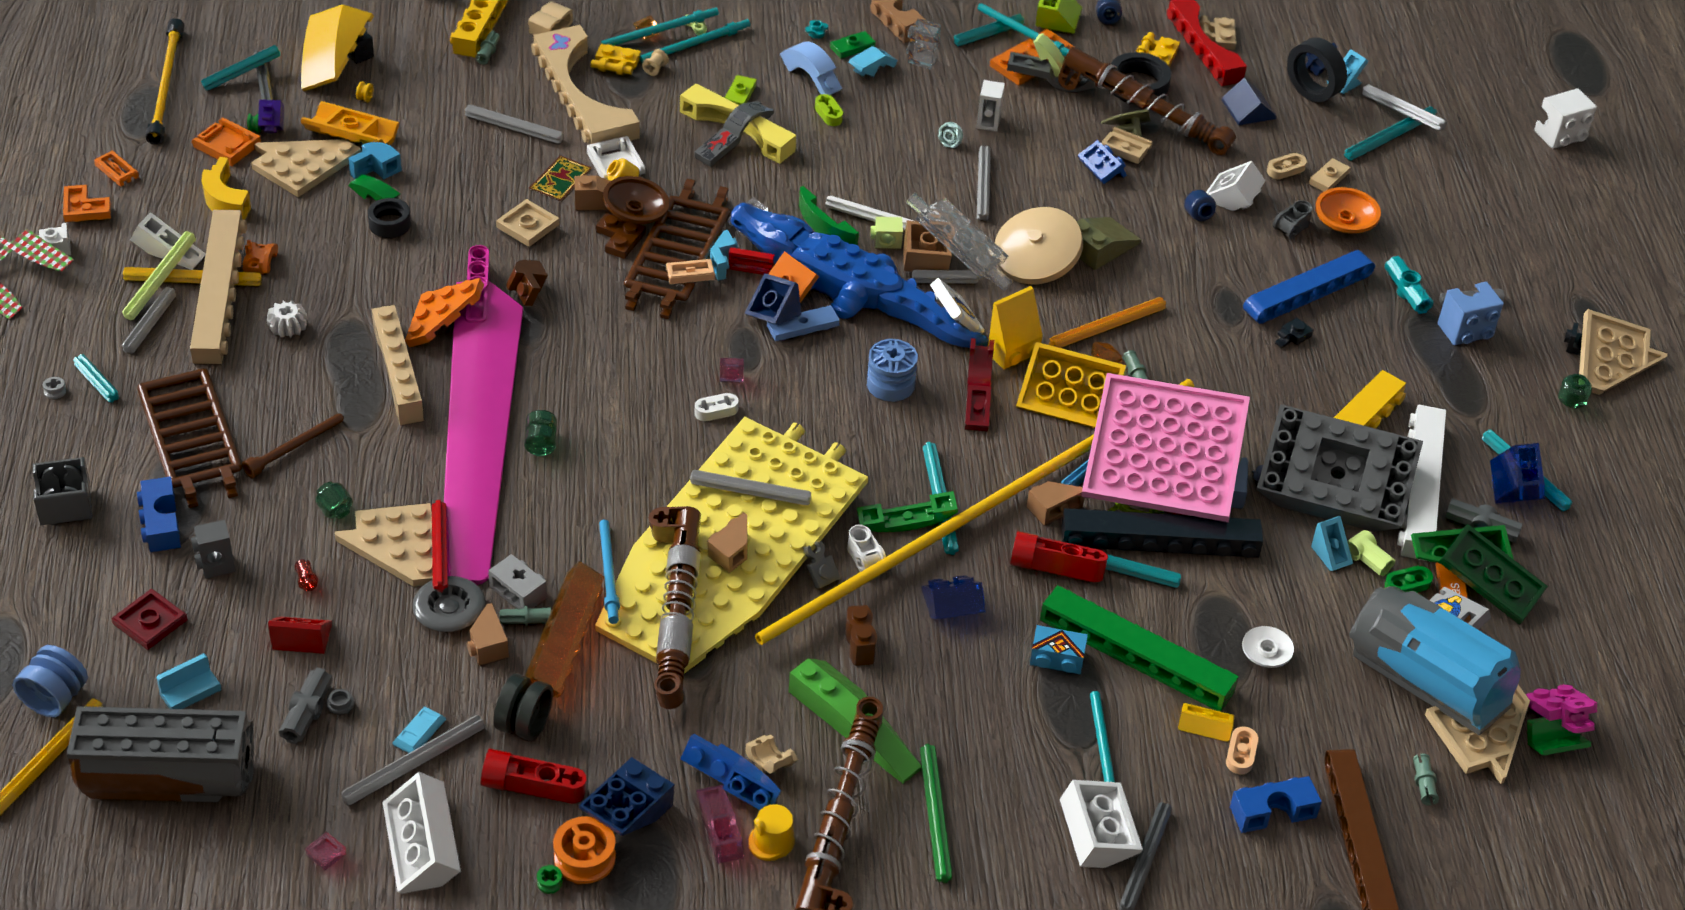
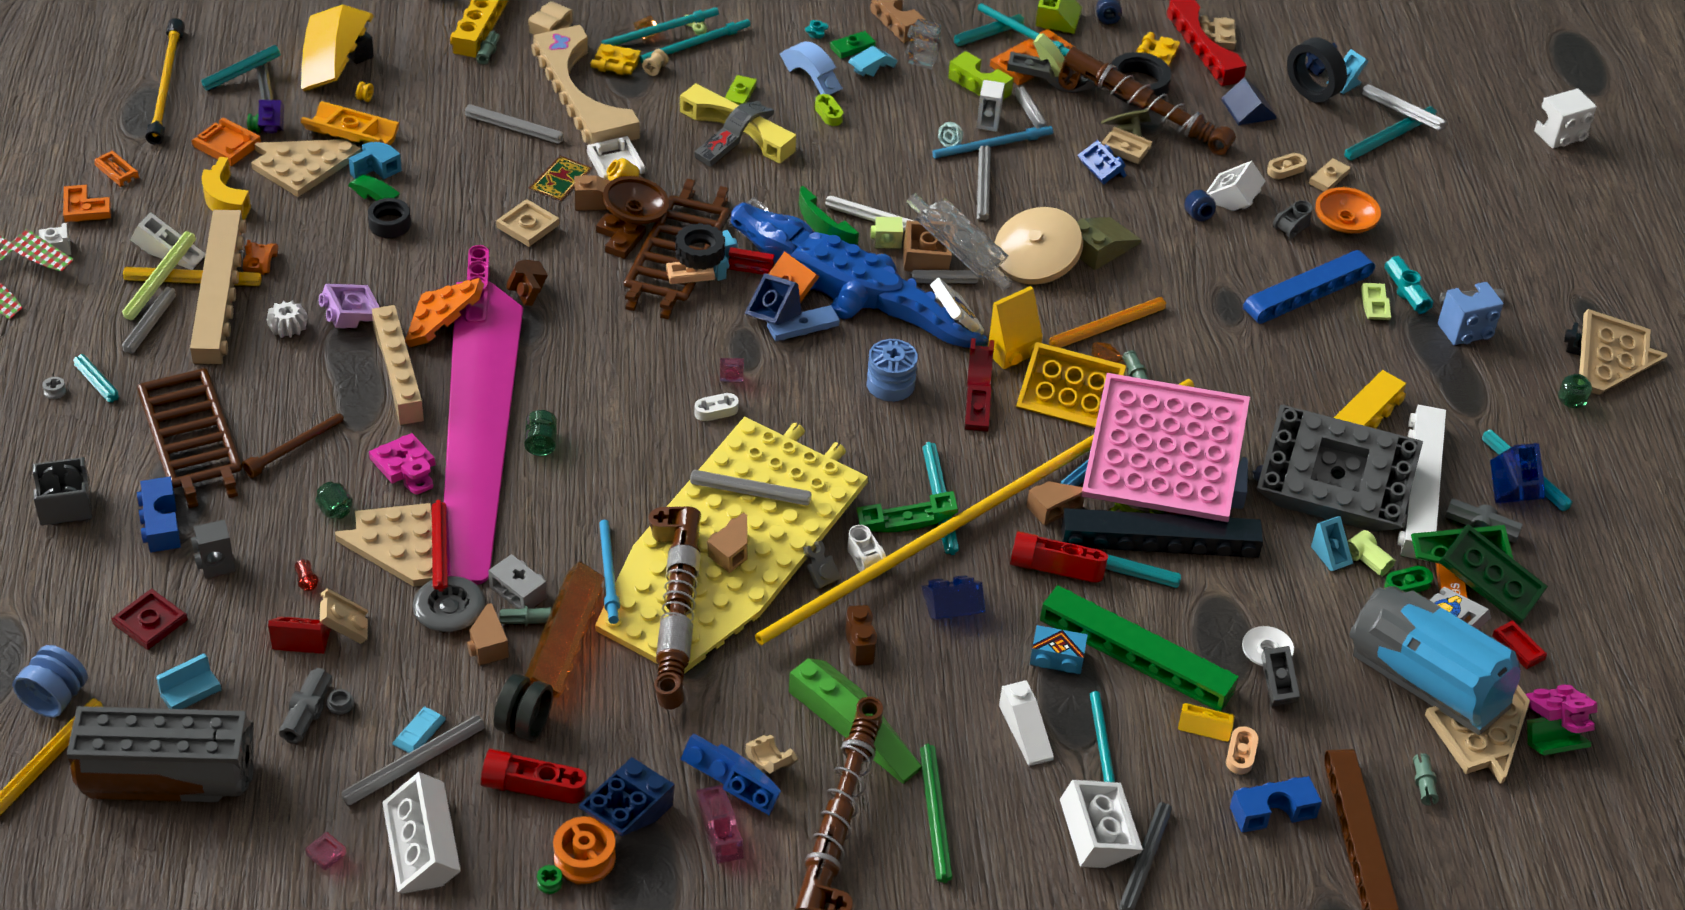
(344, 616): none -> tan plate
(347, 304): none -> lavender plate
(412, 469): none -> dark pink plate
(700, 258): none -> black tyre
(772, 833): yellow hat -> none
(966, 72): none -> lime arch
(1025, 722): none -> white slope
(1030, 107): none -> light grey axle
(1030, 134): none -> dark azure bar
(1280, 676): none -> dark grey brick
(1294, 331): black plate -> none
(1375, 301): none -> yellowish green slope
(1516, 639): none -> red tile

